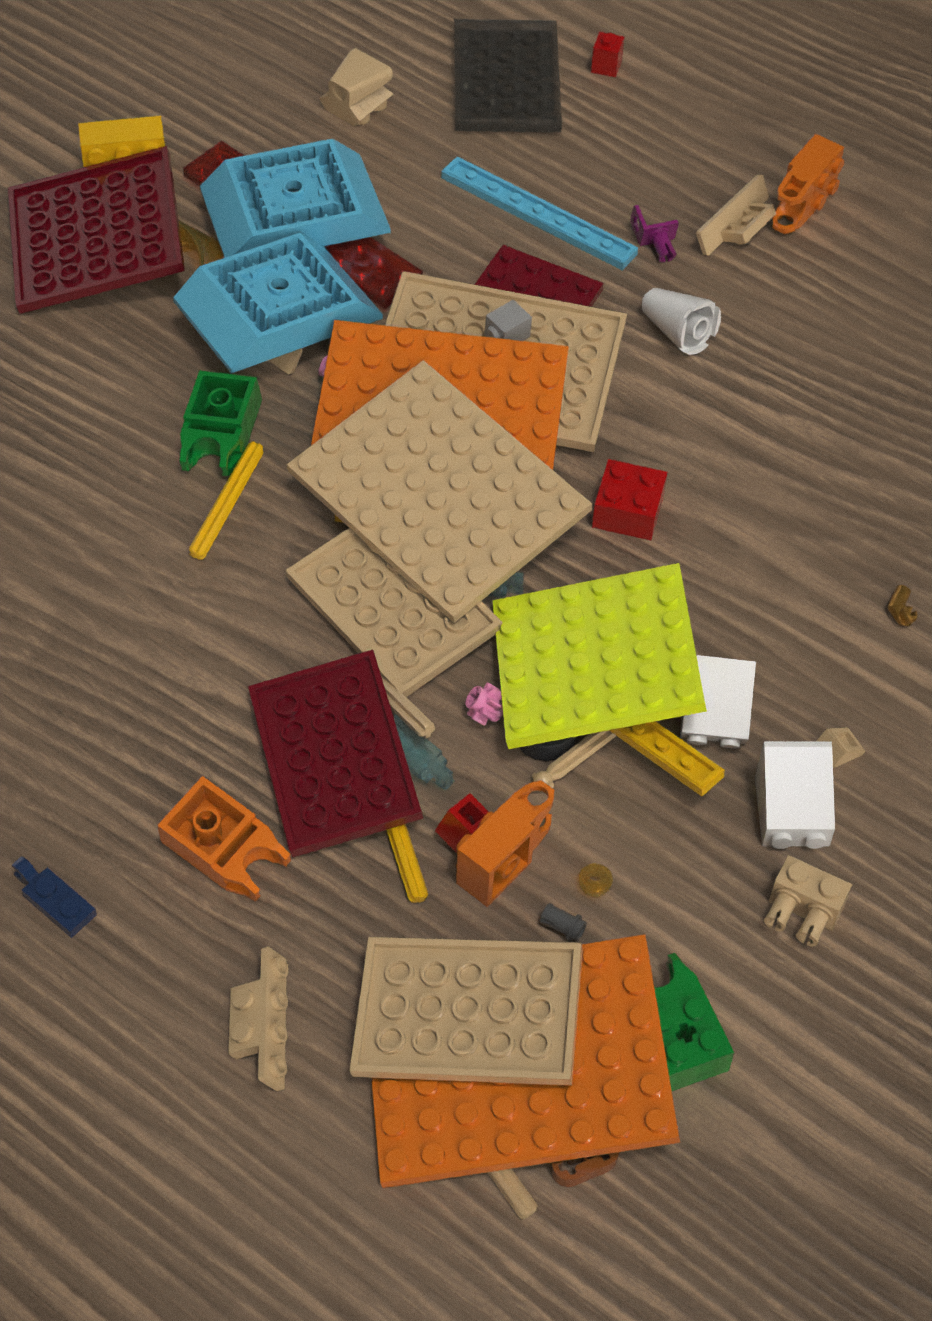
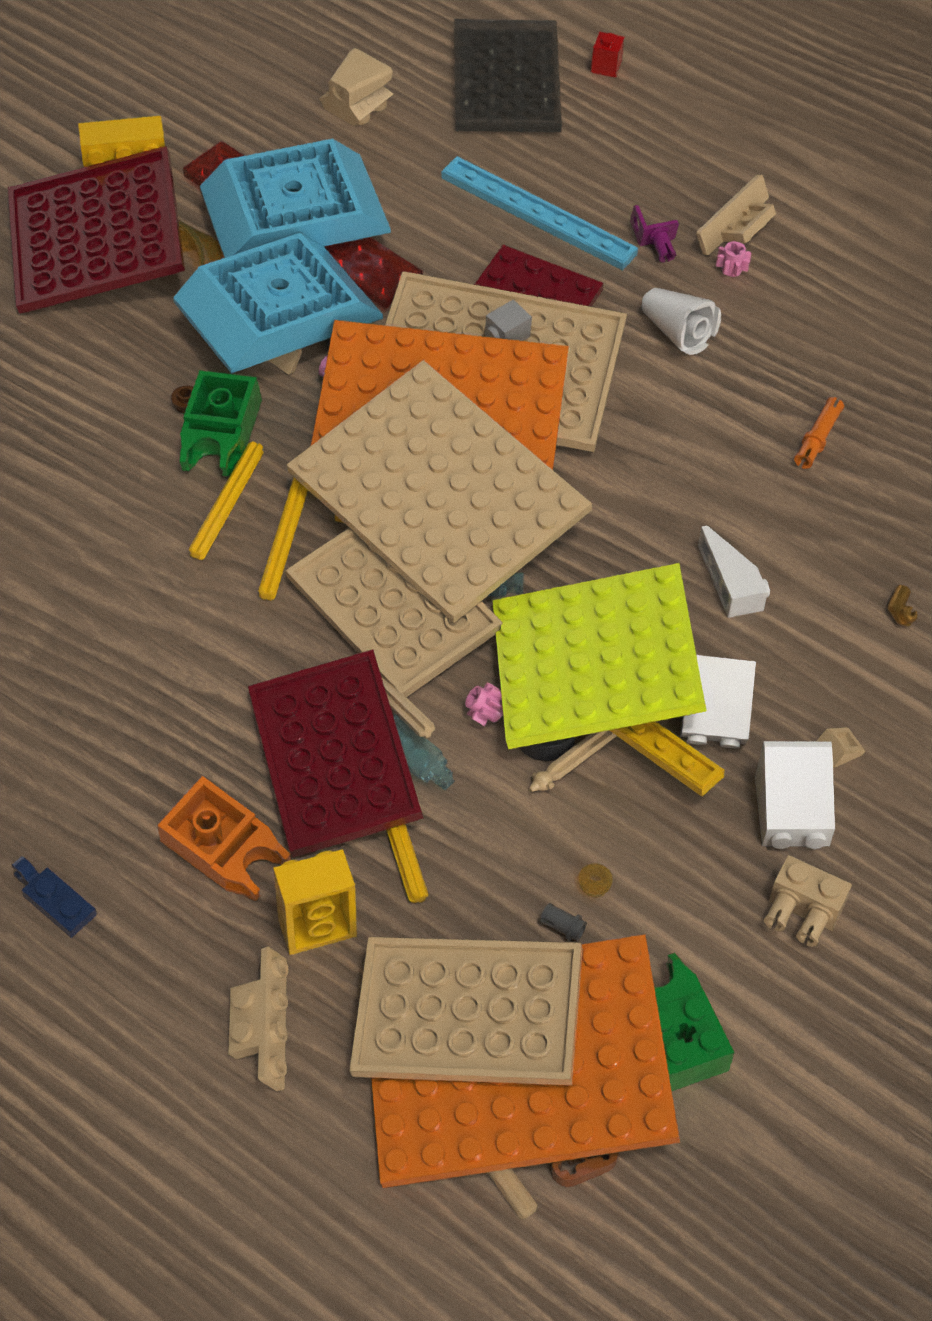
(180, 397): none -> reddish brown plate
(282, 541): none -> yellow axle
(315, 901): none -> yellow brick
(461, 820): red brick -> none
(503, 844): orange brick -> none
(629, 499): red brick -> none
(733, 259): none -> bright pink gear
(733, 575): none -> white slope
(808, 182): orange brick -> none
(815, 440): none -> orange pin

